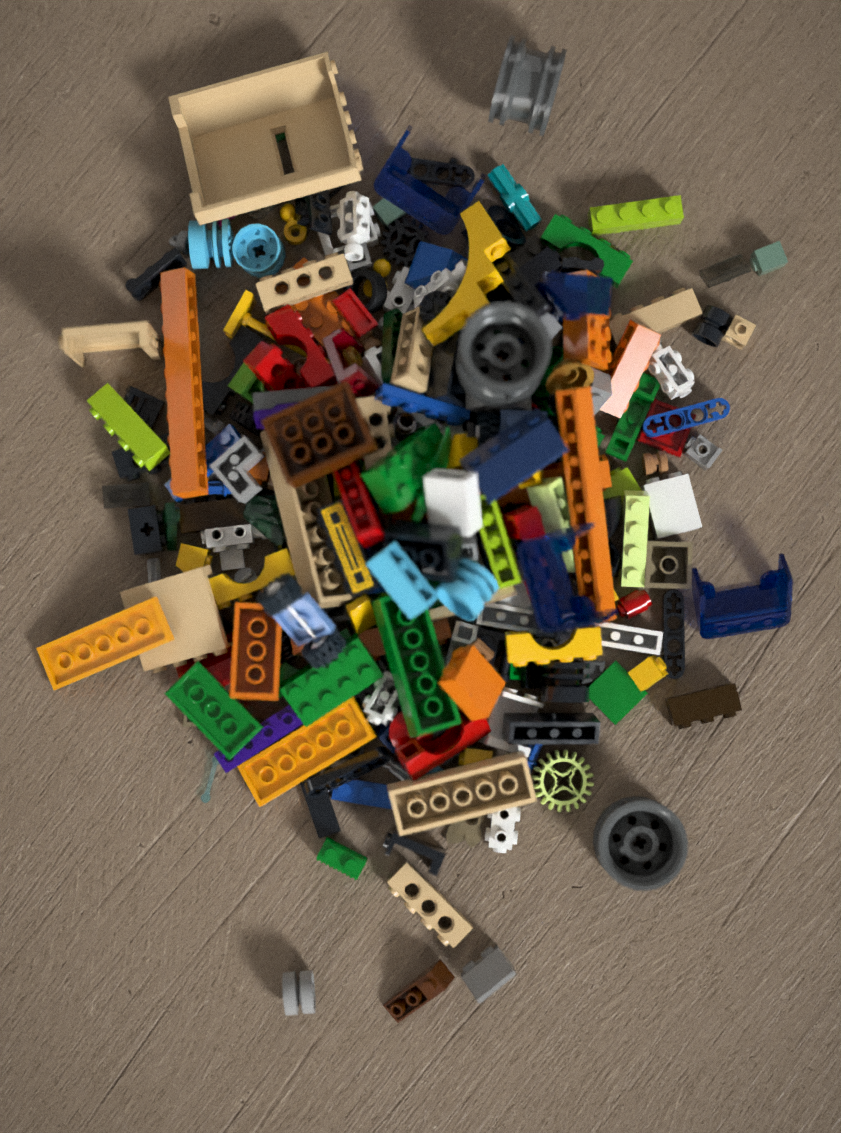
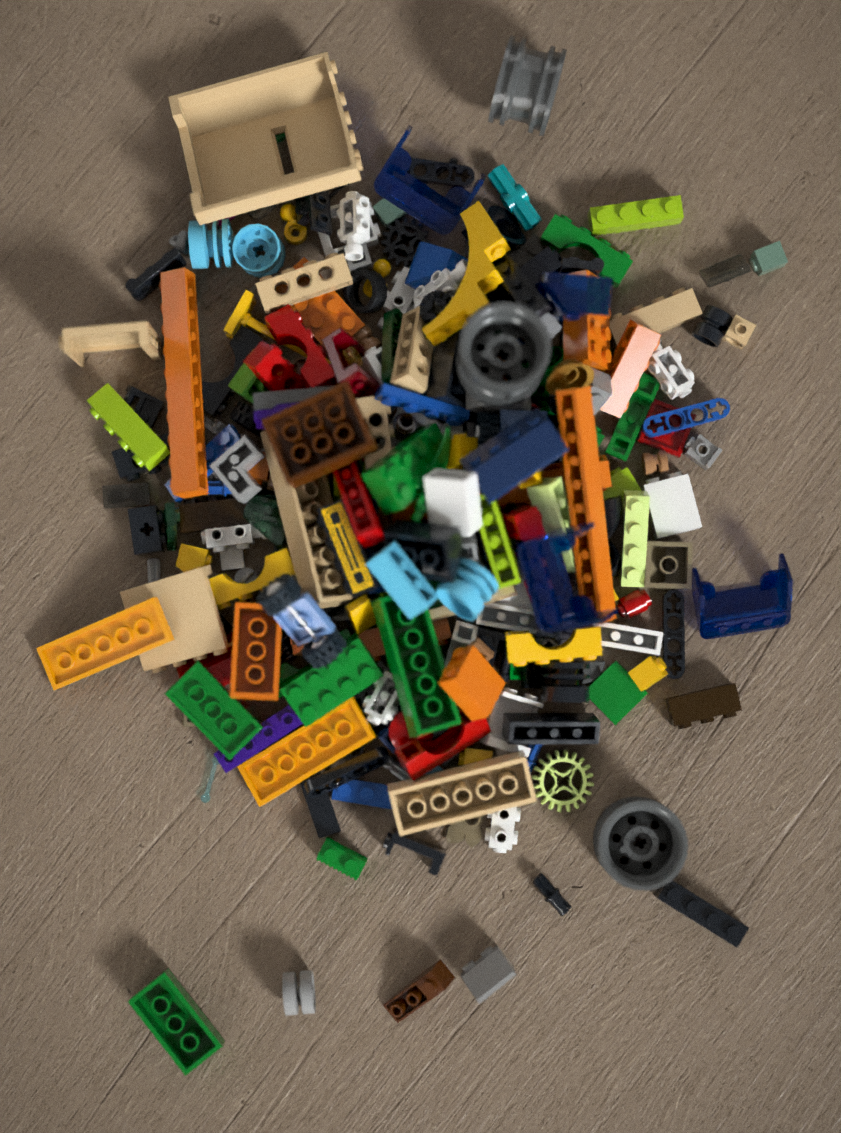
(176, 1021): none -> green brick
(354, 313): red tile -> none
(447, 935): tan brick -> none
(551, 894): none -> black axle
(702, 912): none -> black arch

